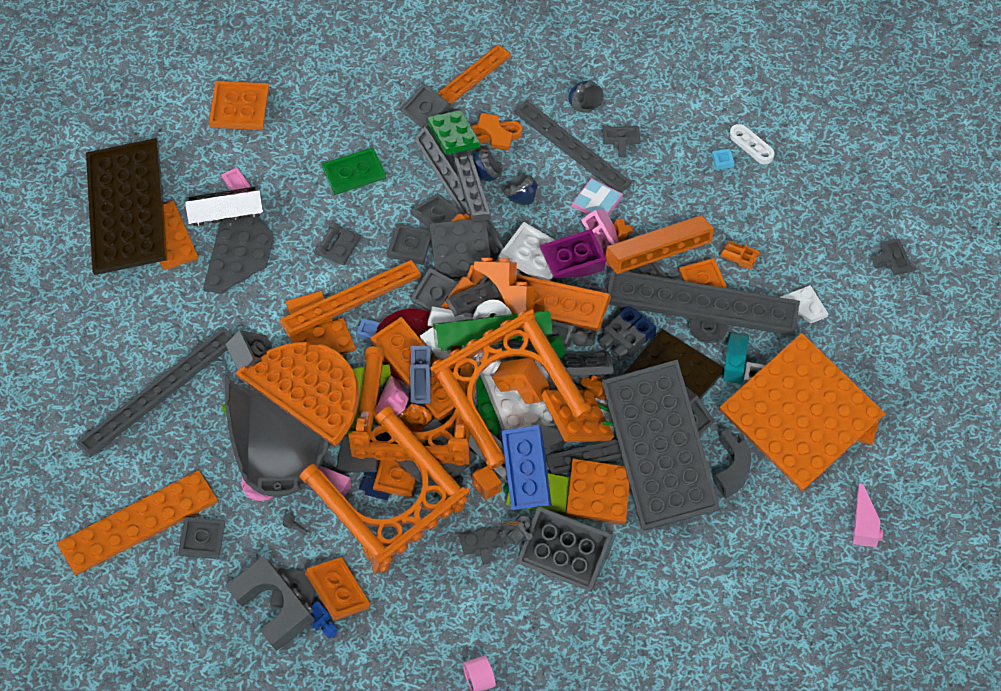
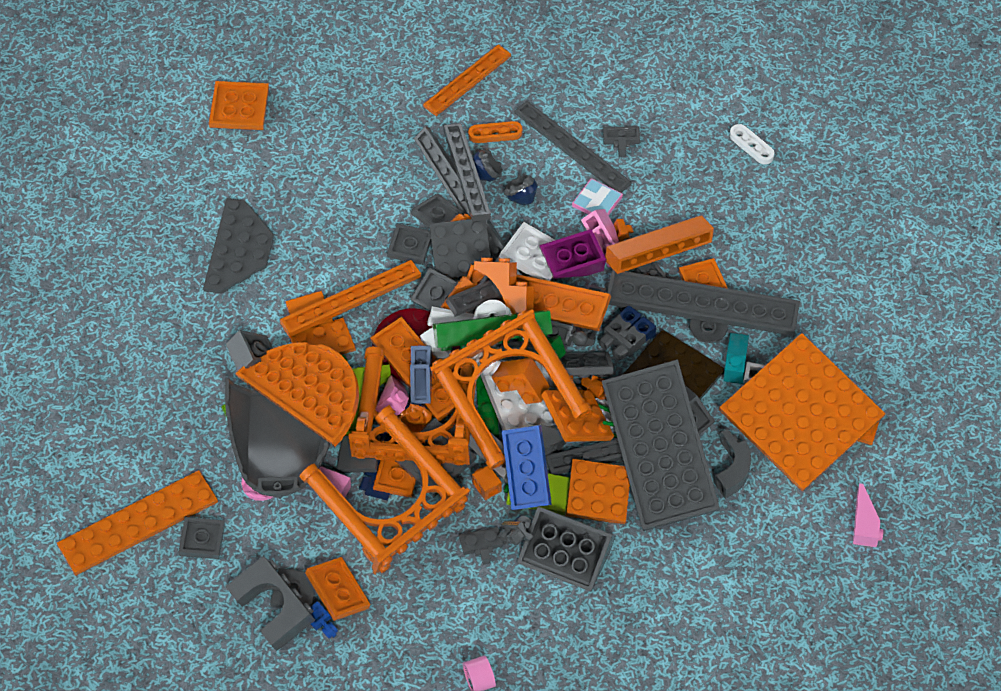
(126, 206): dark brown plate -> none
(154, 393): dark grey plate -> none
(178, 242): orange plate -> none
(223, 204): slope -> none
(235, 179): bright pink tile -> none
(288, 522): dark grey hand -> none
(343, 246): dark grey plate -> none
(353, 171): green plate -> none
(367, 329): medium blue plate -> none
(423, 105): dark grey tile -> none
(453, 132): green plate -> none
(490, 126): orange tile -> none
(585, 96): dark grey hair -> none
(723, 159): medium azure plate -> none
(742, 255): orange arm -> none
(810, 306): white wing -> none
(894, 257): dark grey hinge -> none

